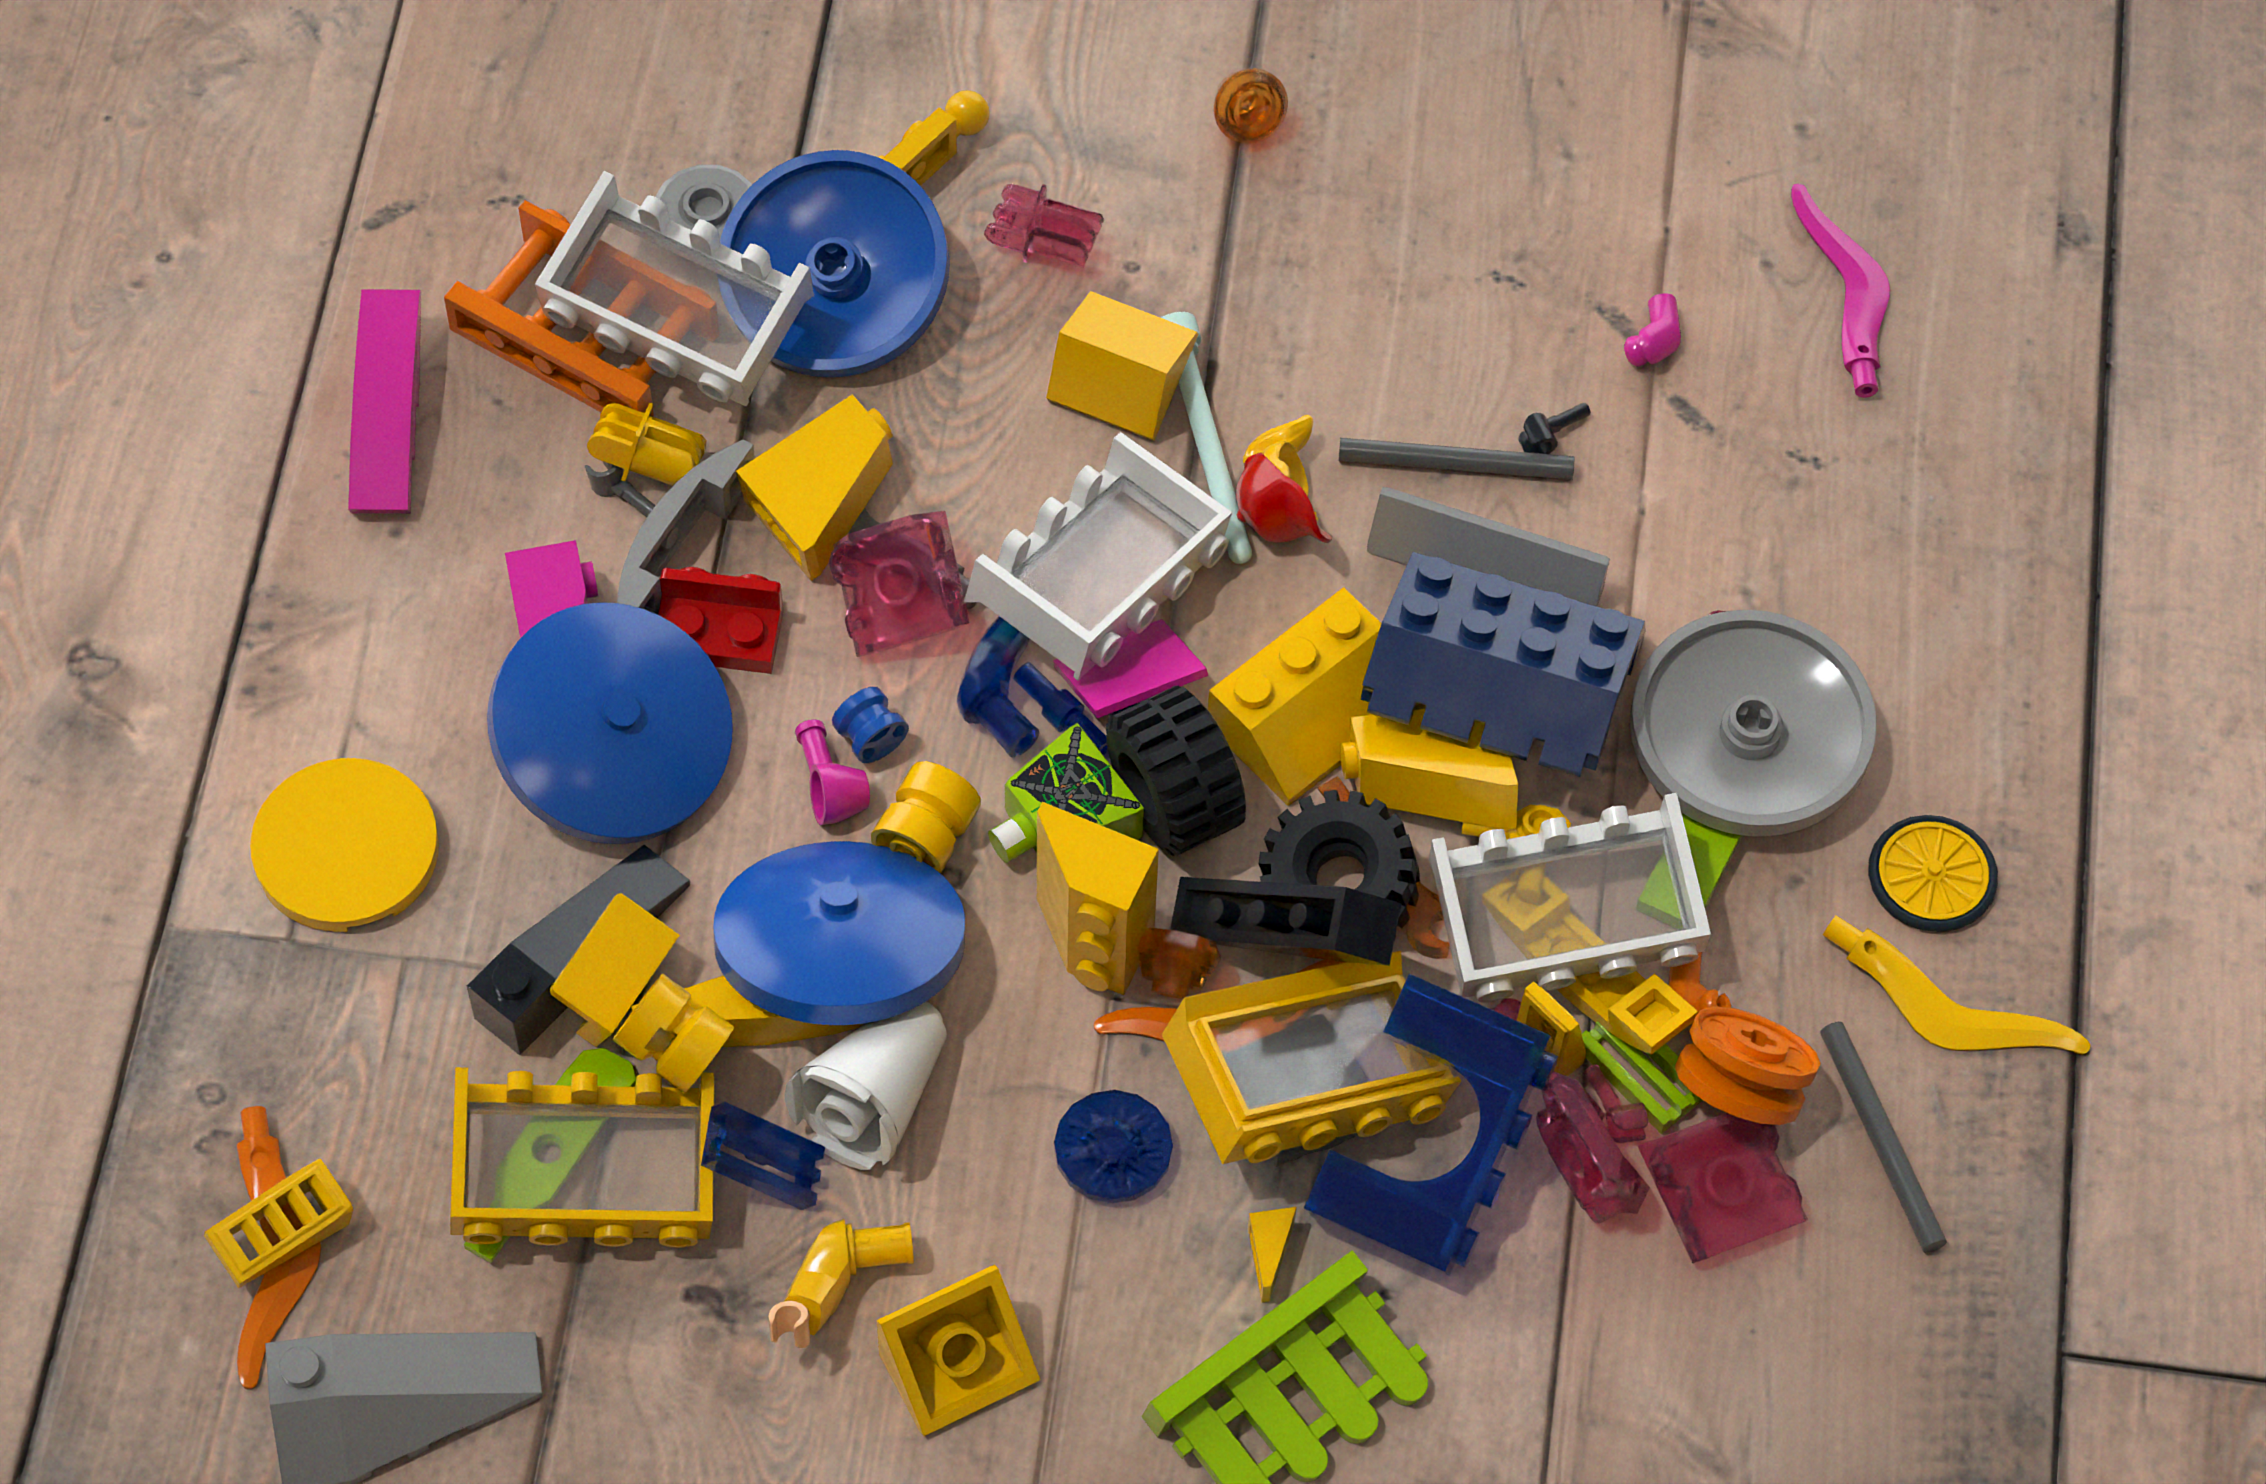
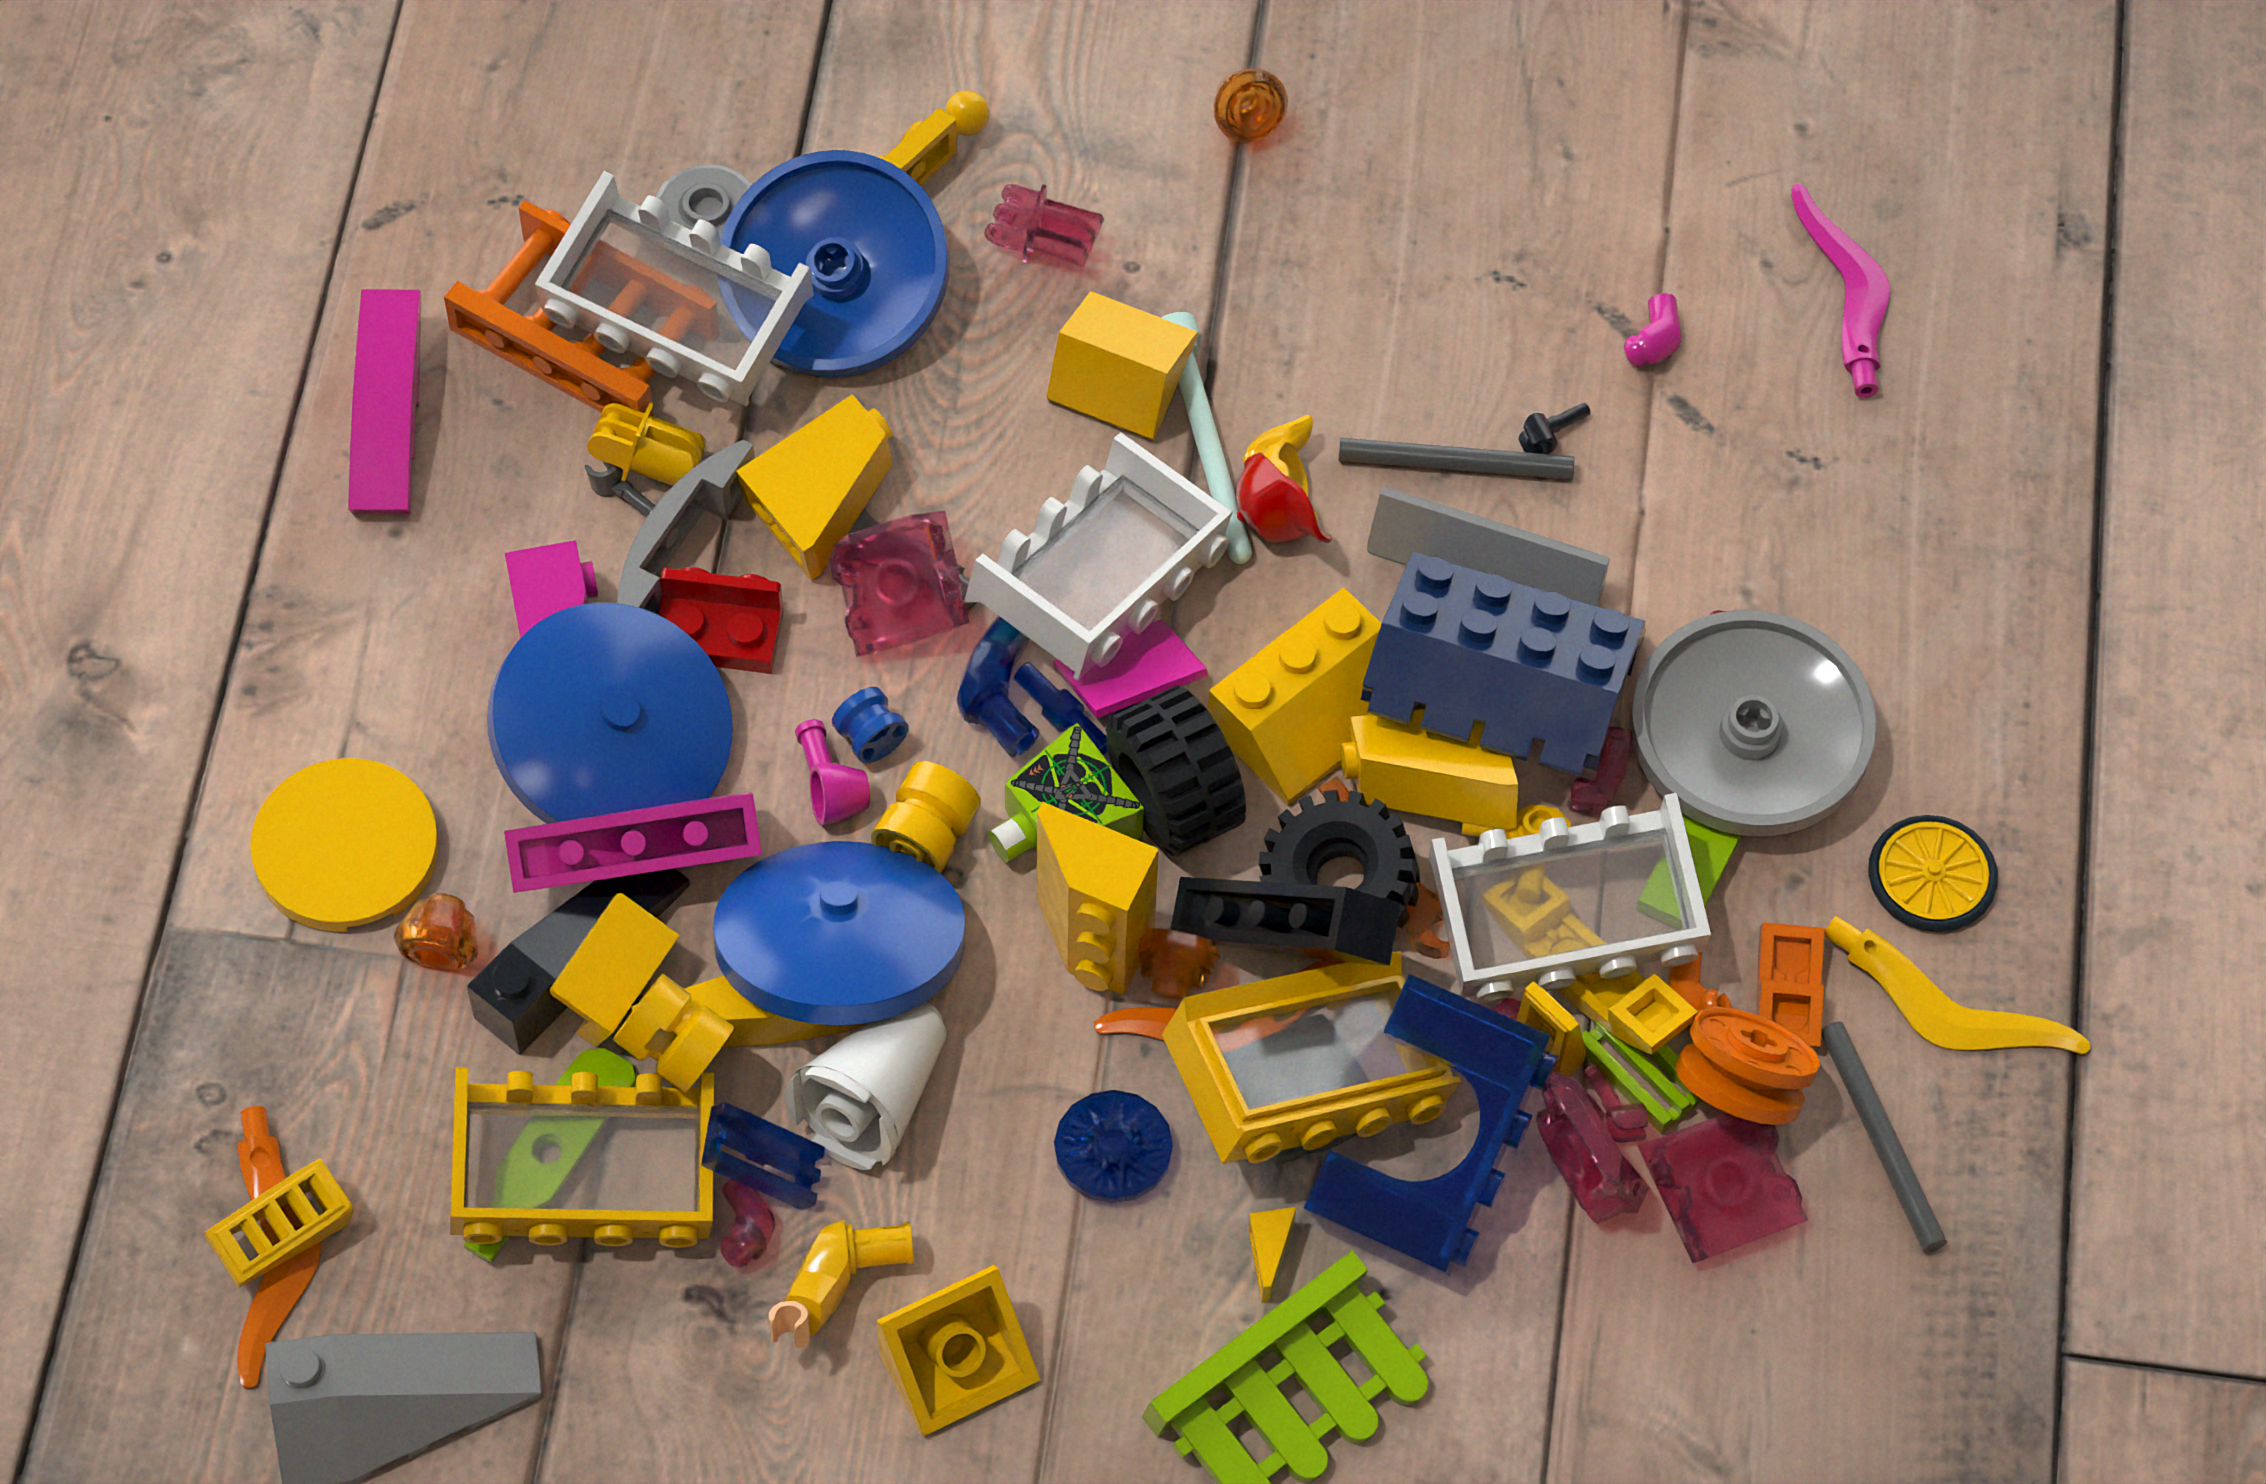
(438, 934): none -> clear orange cone
(633, 842): none -> dark pink slope
(751, 1228): none -> clear pink arm
(1610, 773): none -> clear pink arm
(1791, 978): none -> orange slope

